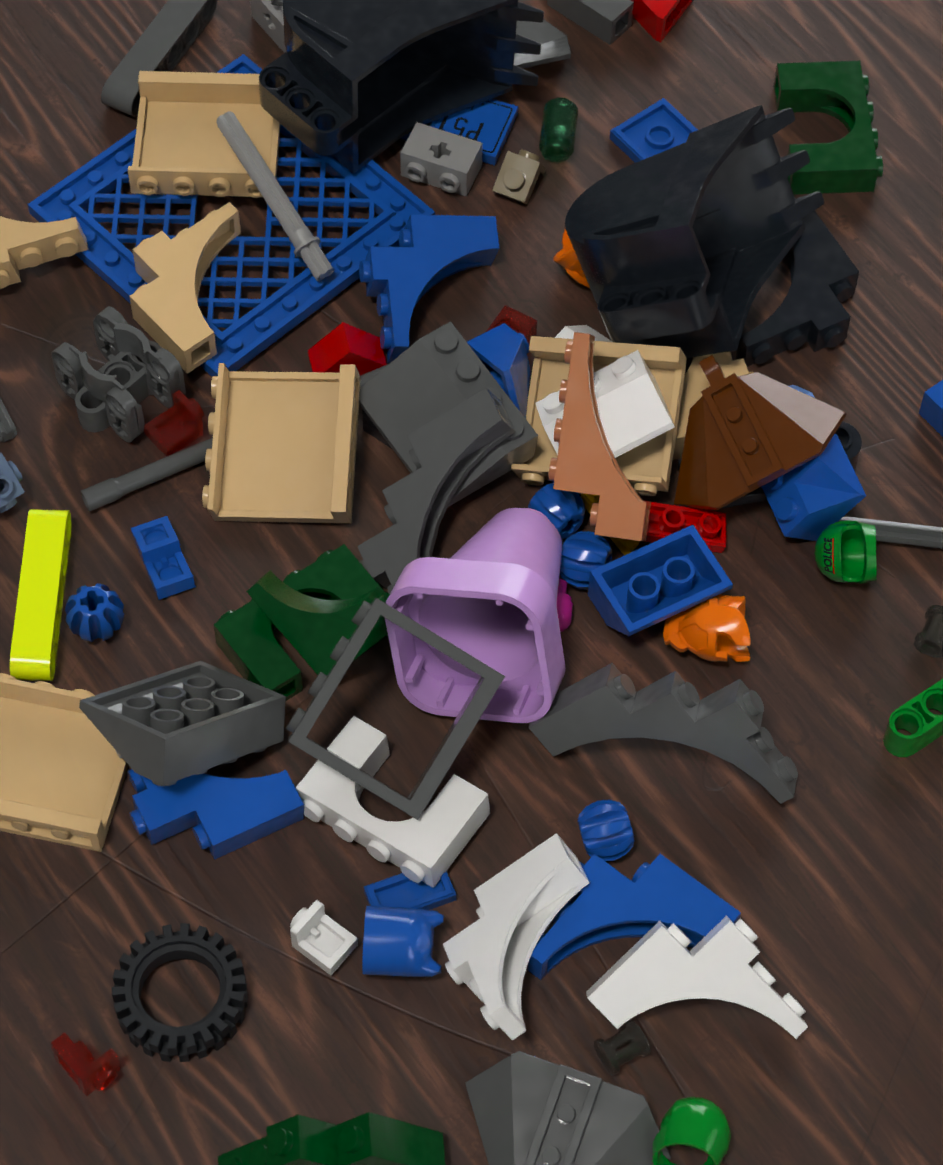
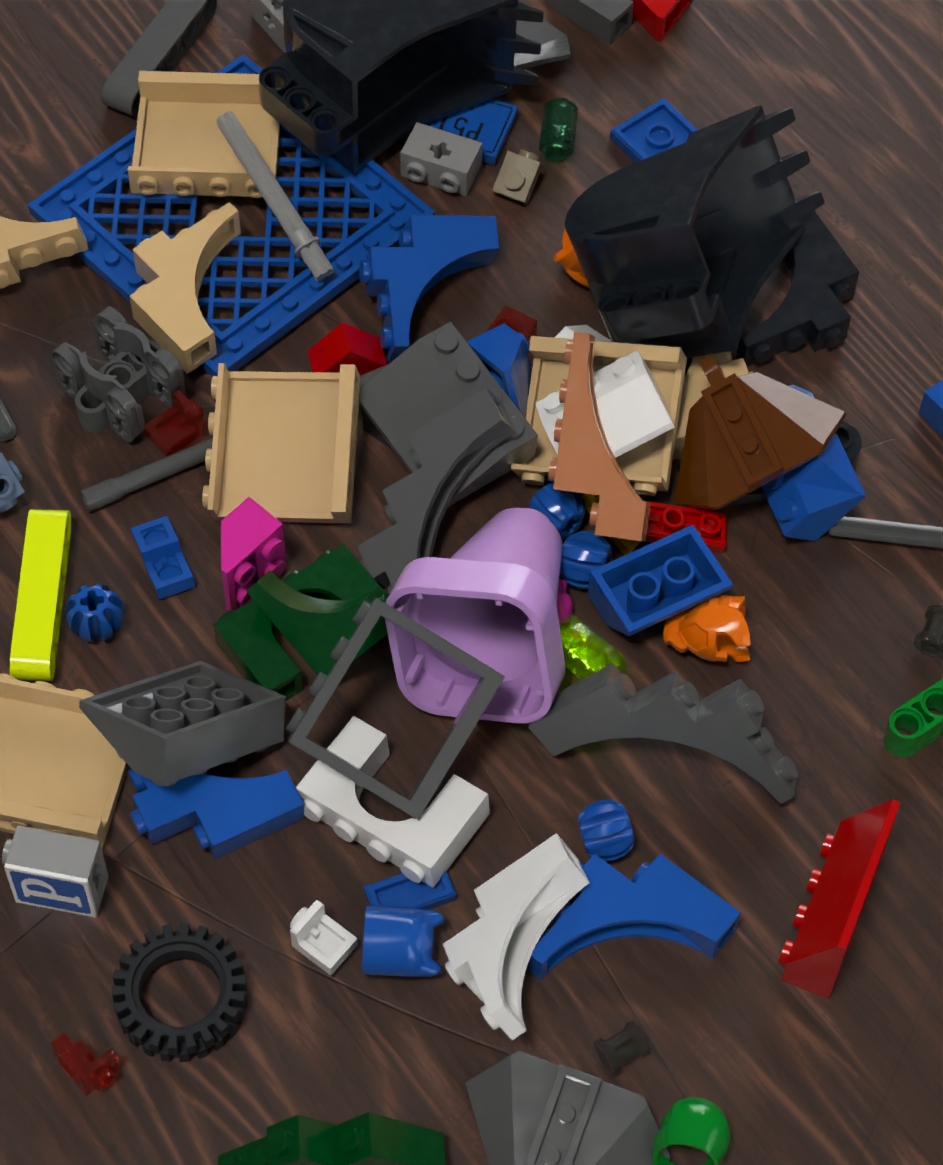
(55, 870): none -> piece
(249, 549): none -> dark pink slope
(587, 650): none -> clear neon green slope
(717, 968): white arch -> none
(837, 899): none -> red slope
(839, 91): dark green arch -> none
(847, 552): green helmet -> none

